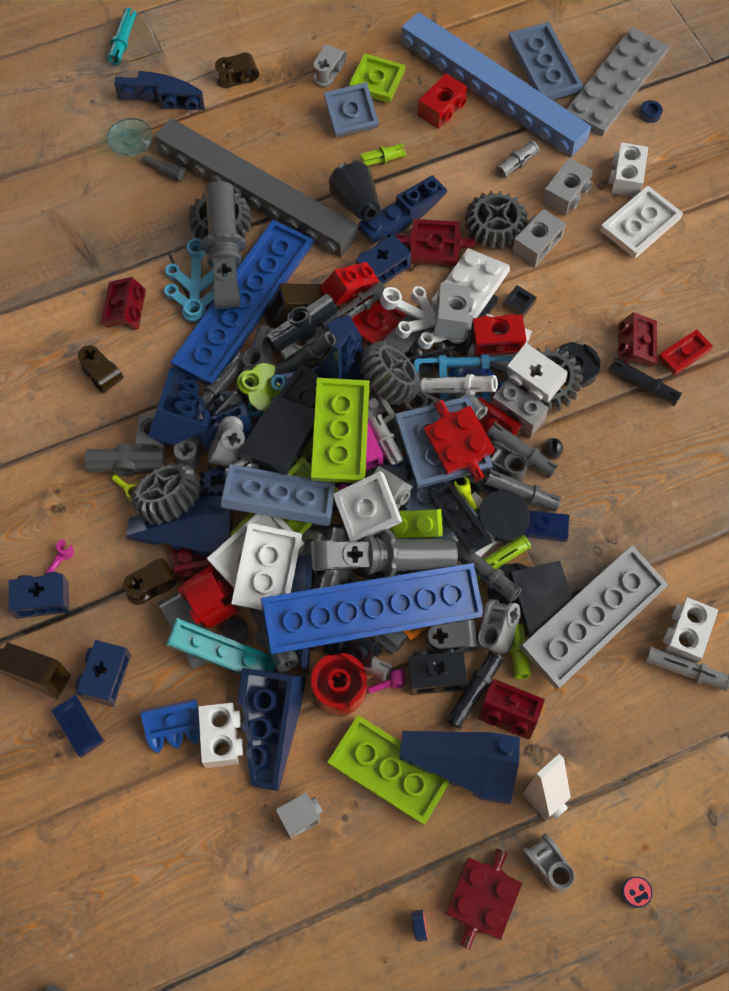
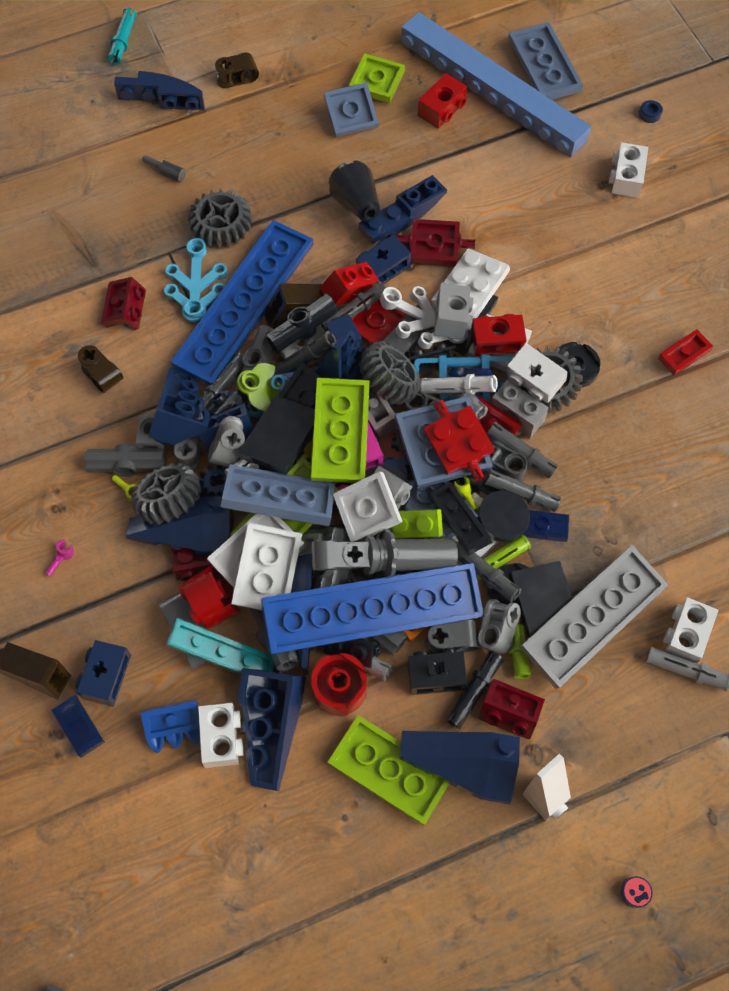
(50, 601): dark blue brick -> none
(130, 136): clear light blue dish -> none
(151, 580): dark brown piece -> none
(223, 244): dark grey piece -> none
(235, 630): black tile -> none
(257, 187): dark grey brick -> none
(300, 814): light grey brick -> none
(328, 65): light grey piece -> none
(383, 154): lime axle -> none
(385, 440): light grey axle -> none
(396, 681): dark pink hand -> none
(419, 925): dark blue tile -> none
(483, 898): dark red plate -> none
(497, 227): dark grey gear -> none
(517, 159): light grey pin -> none
(519, 301): black plate -> none
(538, 237): light grey brick -> none
(547, 449): black hinge -> none
(549, 862): light grey piece -> none
(567, 187): light grey brick -> none
(618, 80): light grey plate -> none
(637, 339): dark red bracket -> none
(641, 221): white plate -> none
(653, 386): black pin -> none

